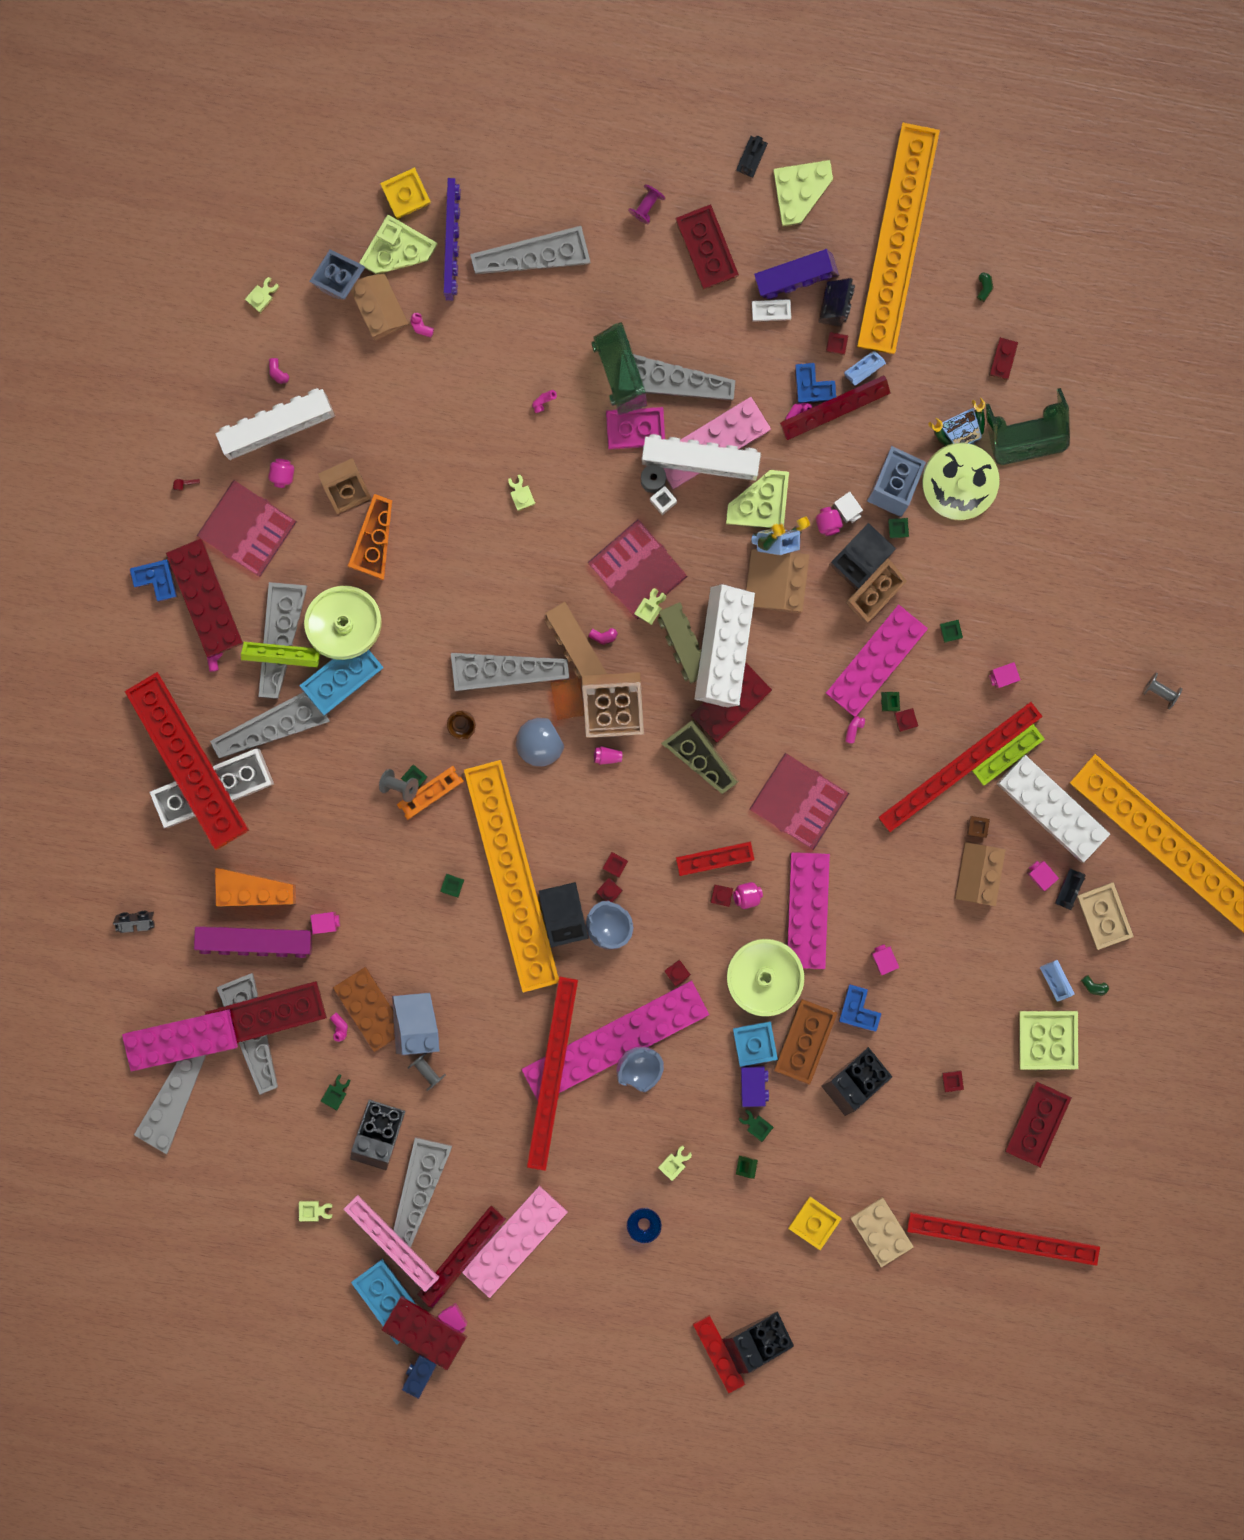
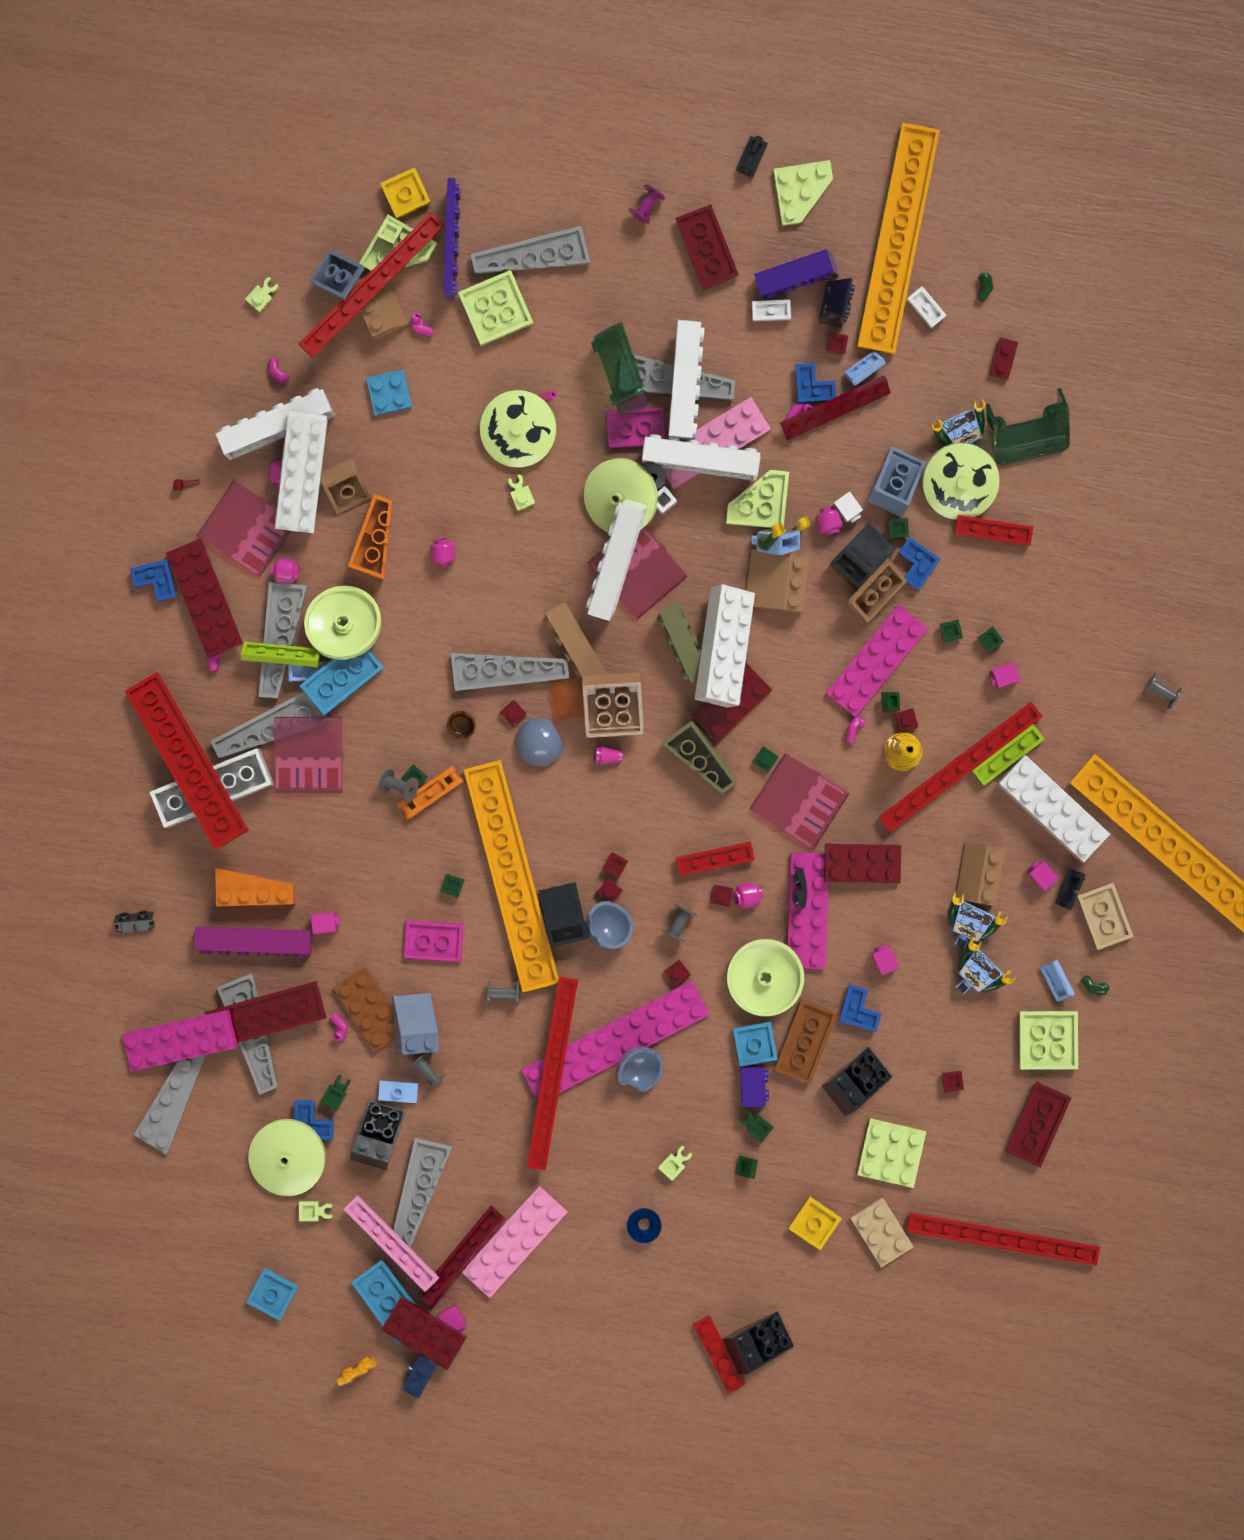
(272, 1294): none -> dark azure plate
(285, 570): none -> dark pink head
(292, 1141): none -> yellowish green dish
(300, 471): none -> white brick
(302, 673): none -> light blue plate
(306, 1113): none -> blue plate
(308, 754): none -> clear pink piece
(362, 1368): none -> light orange plate
(371, 285): none -> red plate
(389, 392): none -> dark azure plate
(398, 1091): none -> light blue plate
(433, 941): none -> dark pink tile
(442, 552): none -> dark pink head
(495, 308): none -> yellowish green plate
(503, 993): none -> dark grey piece
(513, 712): none -> dark red plate
(518, 428): none -> yellowish green dish
(603, 638): dark pink arm -> none
(616, 562): none -> white brick
(623, 480): none -> yellowish green dish
(649, 608): yellowish green plate -> none
(679, 923): none -> dark grey piece
(685, 377): none -> white brick
(765, 759): none -> dark green plate
(800, 896): none -> black slope
(862, 863): none -> dark red plate
(891, 1152): none -> yellowish green plate
(896, 753): none -> yellow cone
(922, 561): none -> blue plate
(926, 307): none -> white plate
(971, 921): none -> torso
(978, 826): reddish brown plate -> none
(979, 971): none -> torso
(990, 639): none -> dark green plate
(993, 530): none -> red plate

